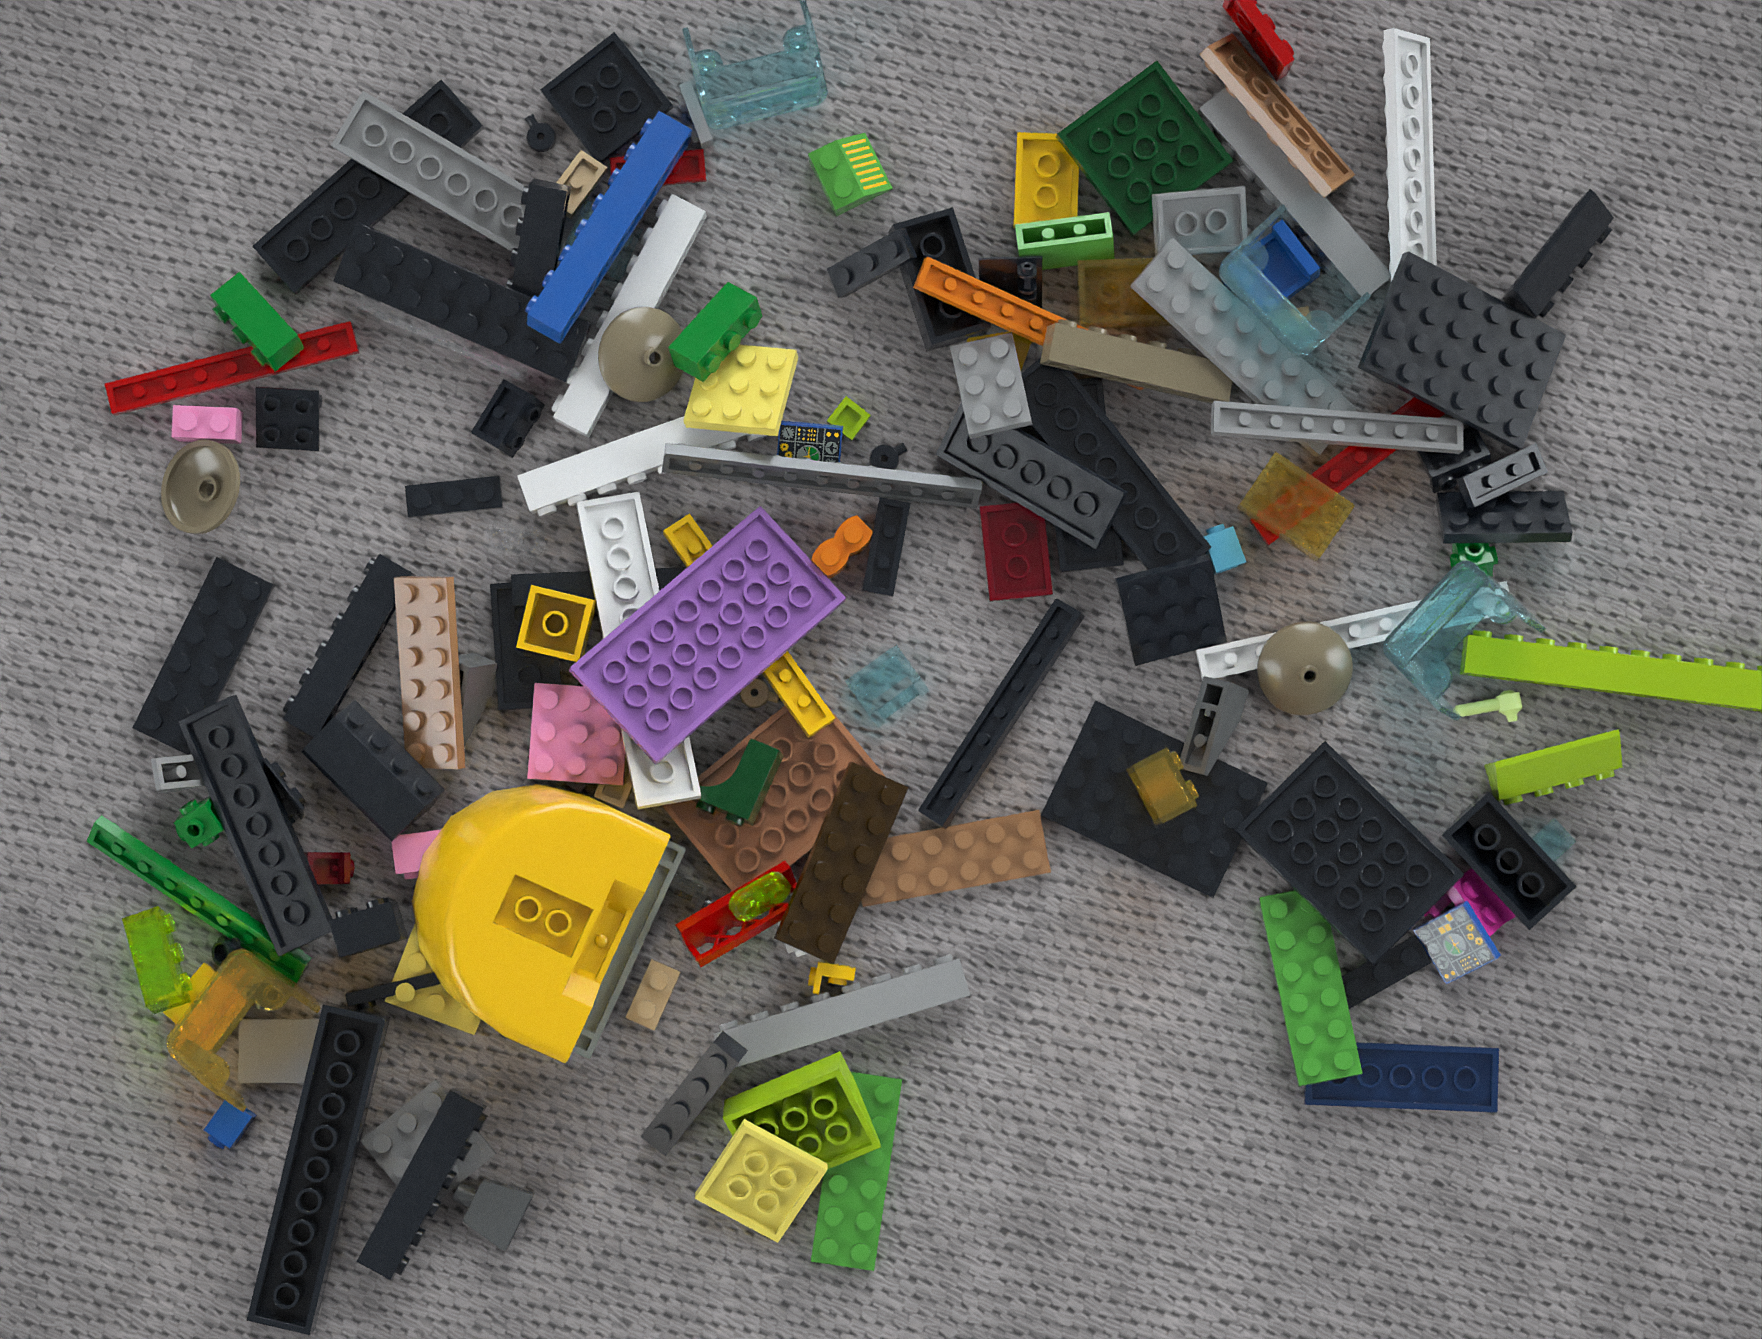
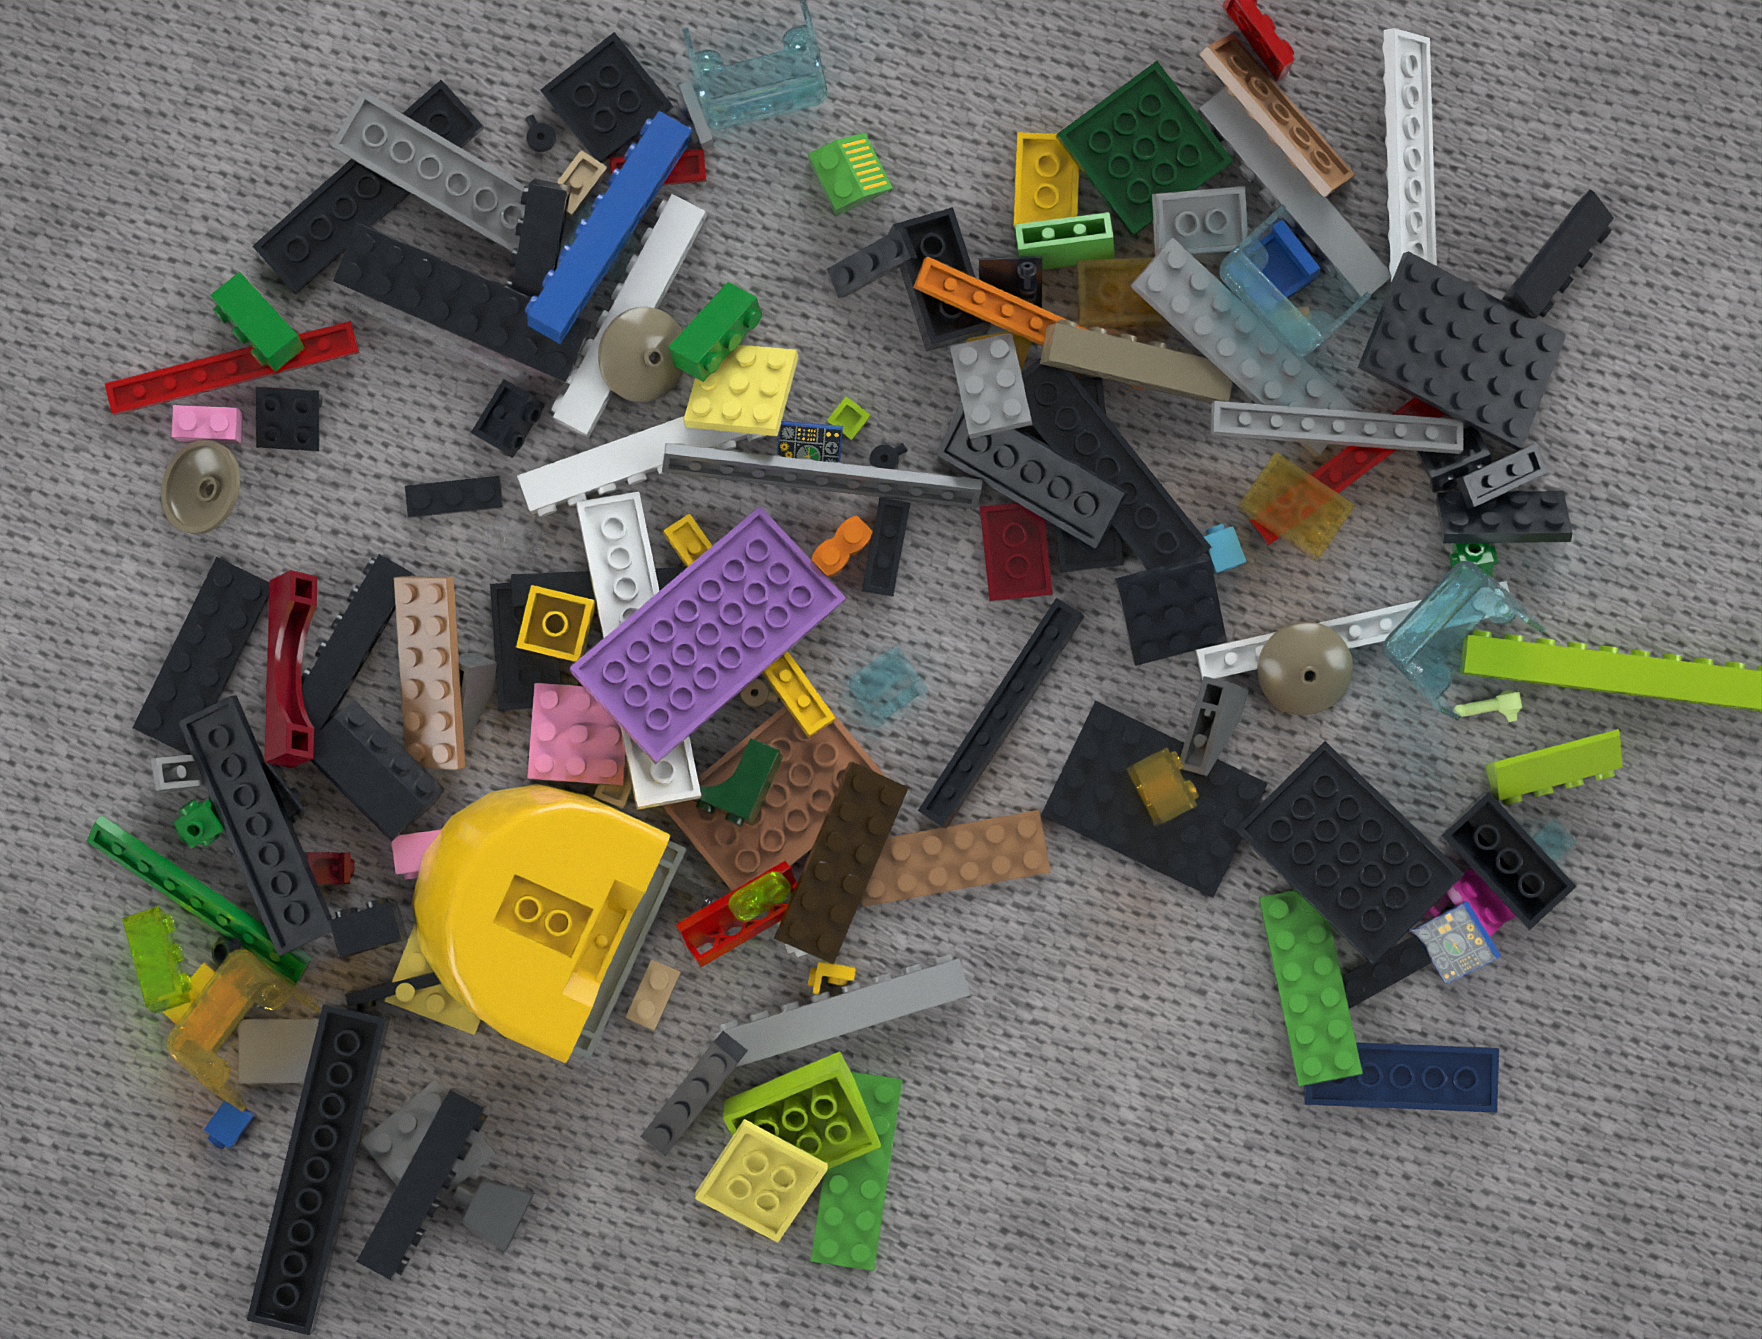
(287, 726): none -> dark red arch

